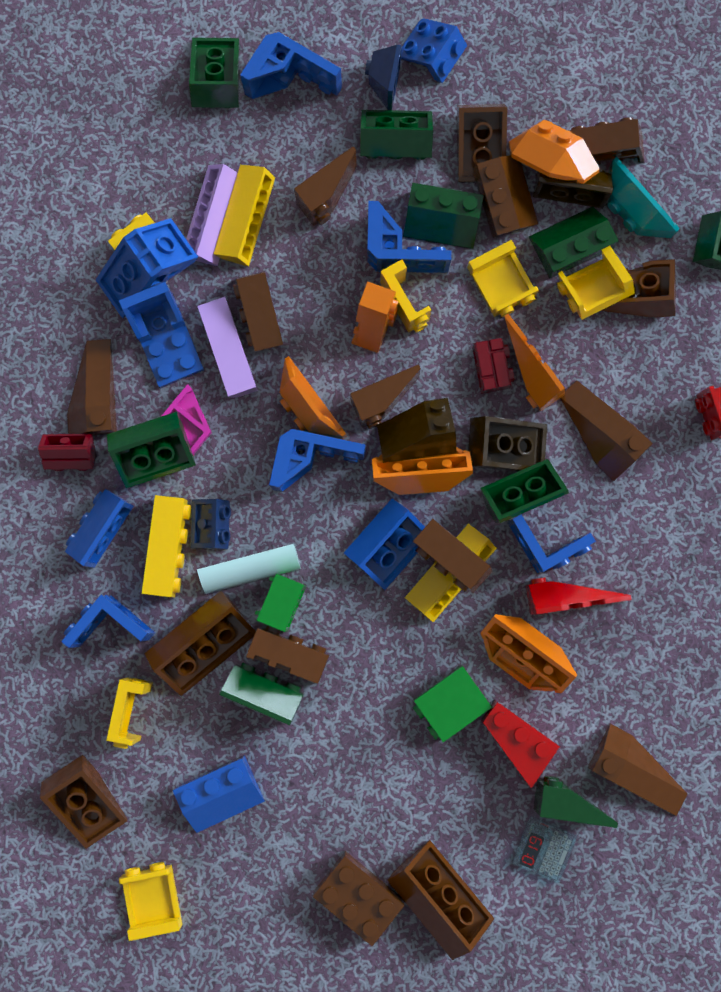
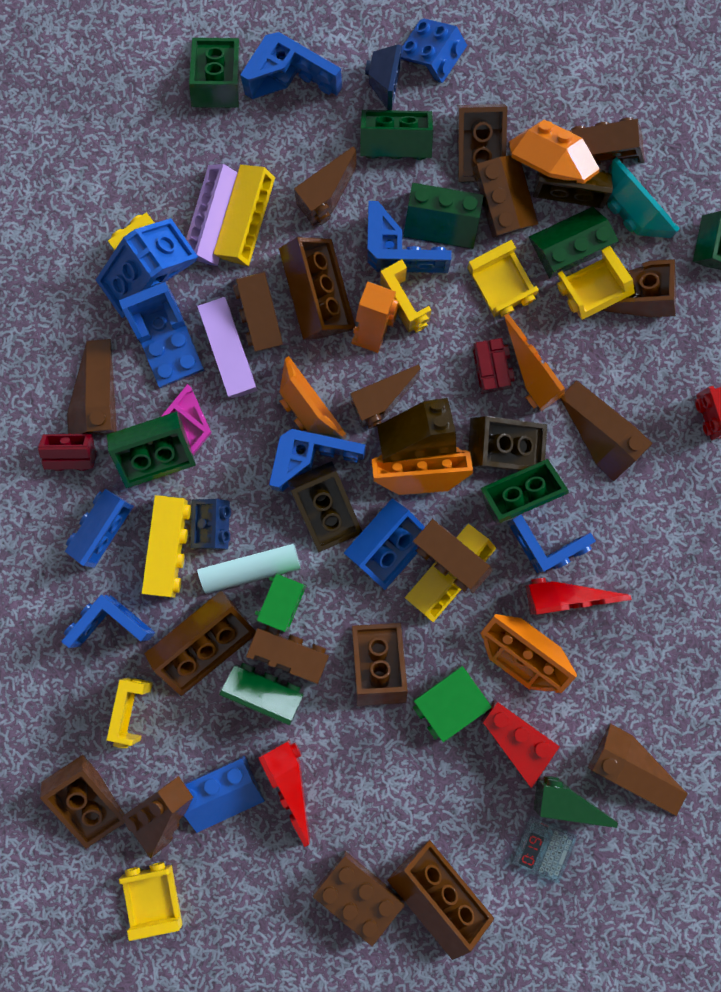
(159, 816): none -> reddish brown wedge
(284, 771): none -> red wedge
(316, 287): none -> reddish brown slope
(325, 506): none -> dark brown slope
(379, 664): none -> reddish brown slope

